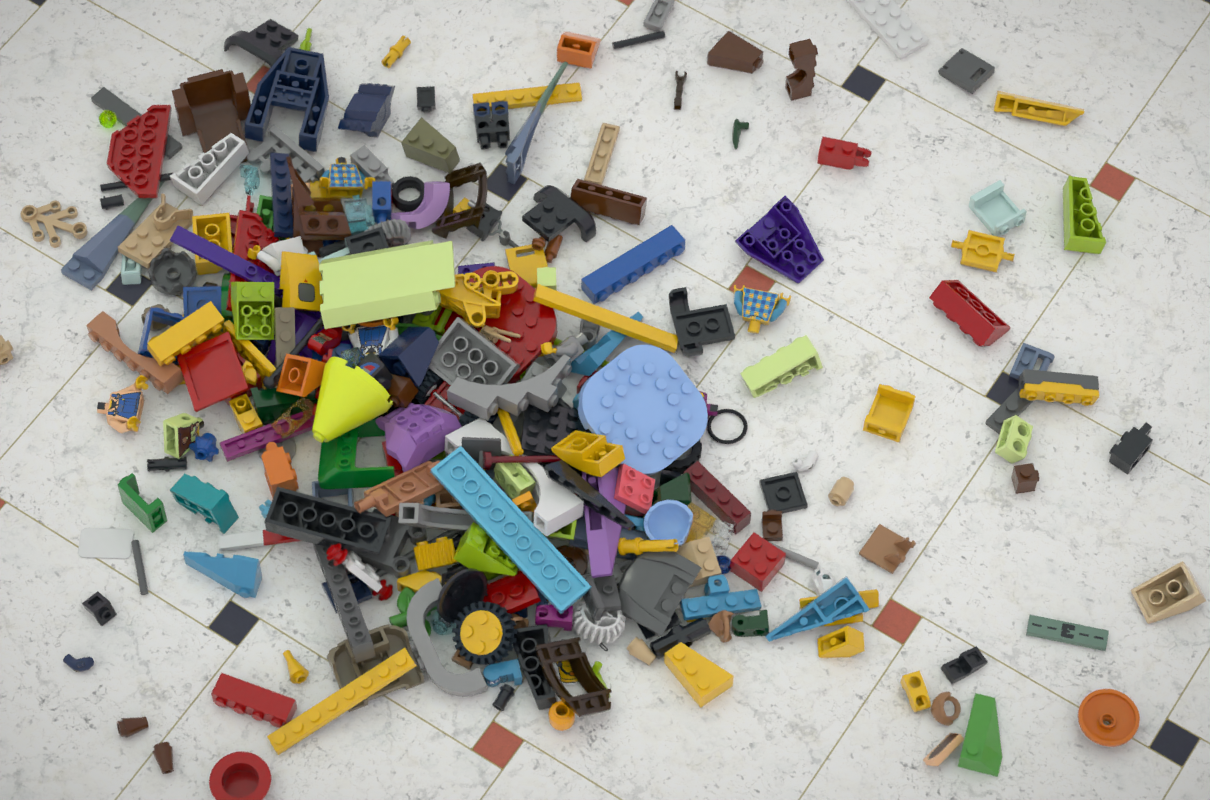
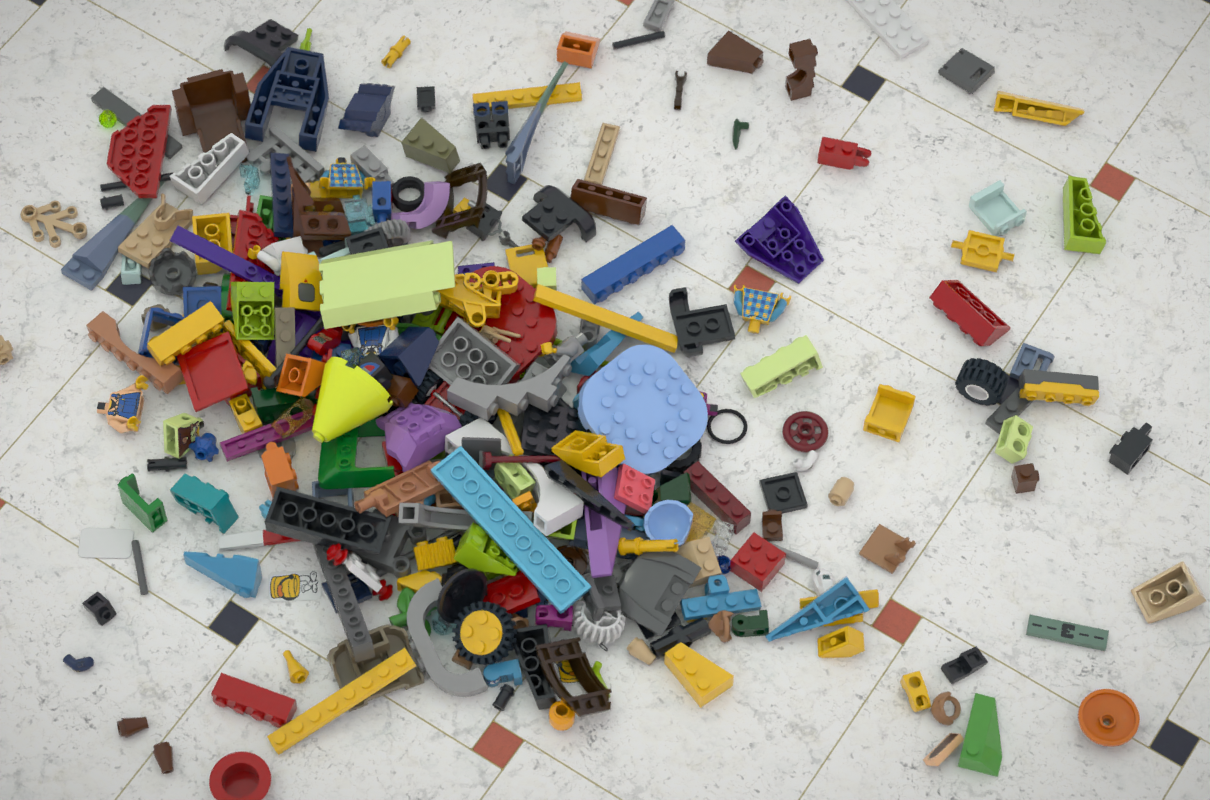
(294, 586): none -> sticker
(803, 446): none -> dark red plate
(981, 381): none -> black wheel

